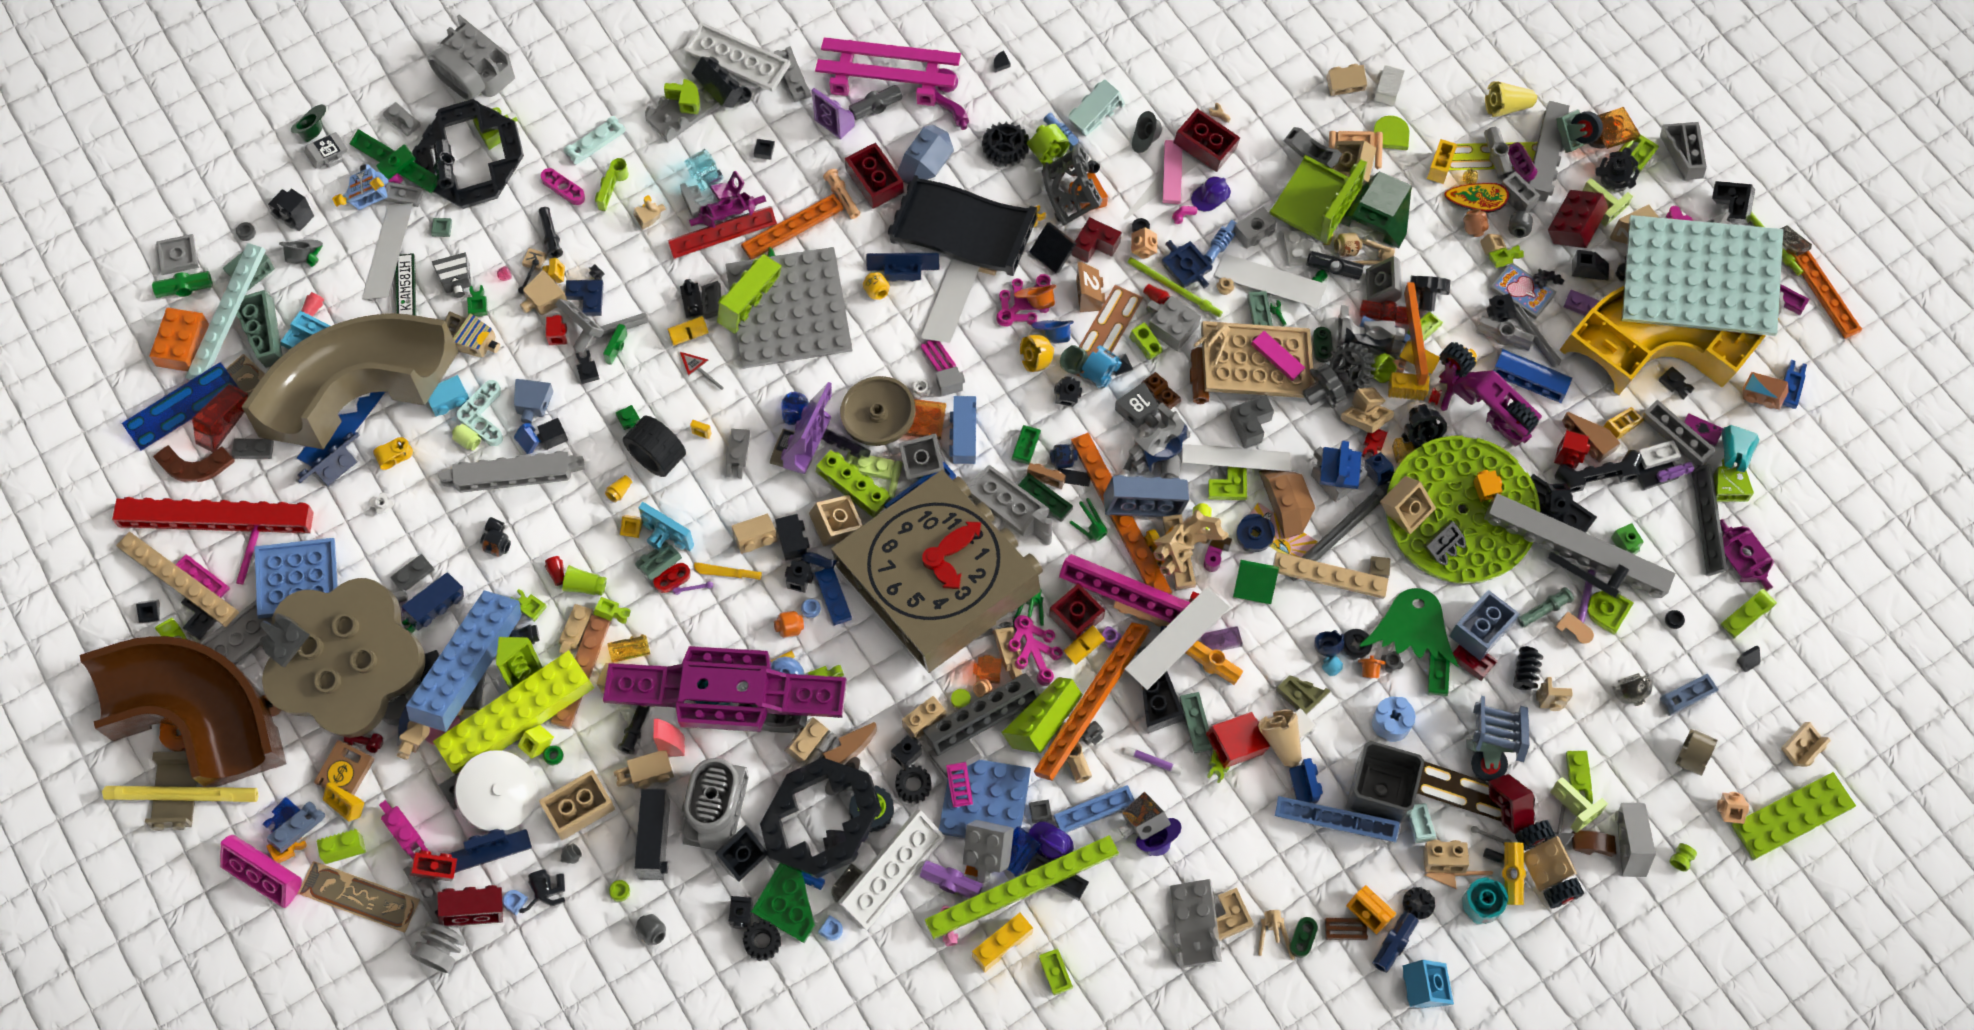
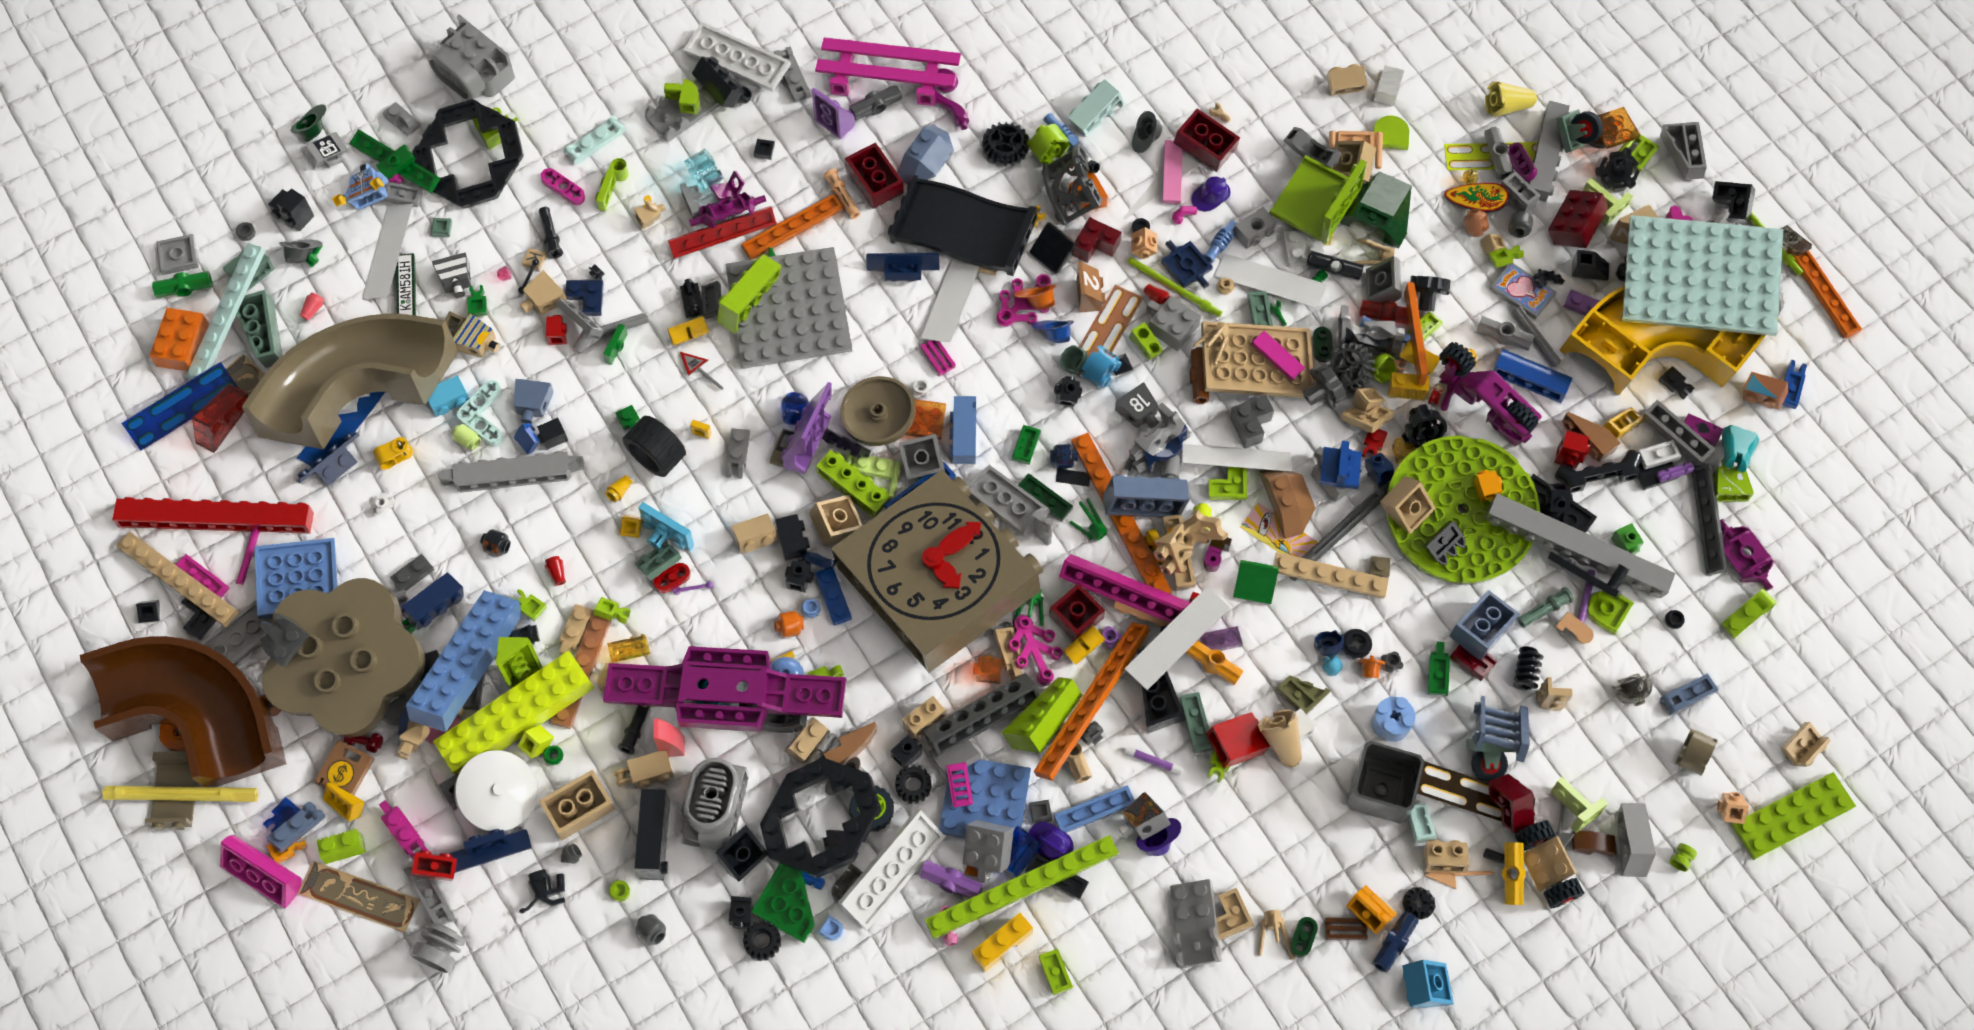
(170, 628): lime bracket -> none
(193, 471): copper plate -> none
(252, 449): dark grey plate -> none
(302, 328): medium azure slope -> none
(444, 164): black piece -> none
(470, 906): dark red brick -> none
(496, 524): black hose -> none
(514, 901): light blue tile -> none
(555, 270): yellow tile -> none
(583, 582): lime plant -> none
(587, 368): black plate -> none
(725, 571): yellow piece -> none
(876, 286): yellow head -> none
(950, 381): light grey brick -> none
(960, 698): lime tile -> none
(982, 687): light nougat plate -> none
(1001, 62): black tile -> none
(1037, 352): yellow cylinder -> none
(1051, 477): medium nougat plate -> none
(1160, 391): reddish brown slope -> none
(1255, 544): dark blue plate -> none
(1305, 782): blue bracket -> none
(1337, 819): medium blue slope -> none
(1347, 244): tan head -> none
(1414, 626): green piece -> none
(1442, 161): yellow brick -> none
(1474, 829): light grey hinge -> none
(1487, 890): teal brick -> none
(1501, 308): black brick -> none
(1579, 772): lime hinge -> none
(1750, 659): black slope -> none
(1793, 301): magenta tile -> none

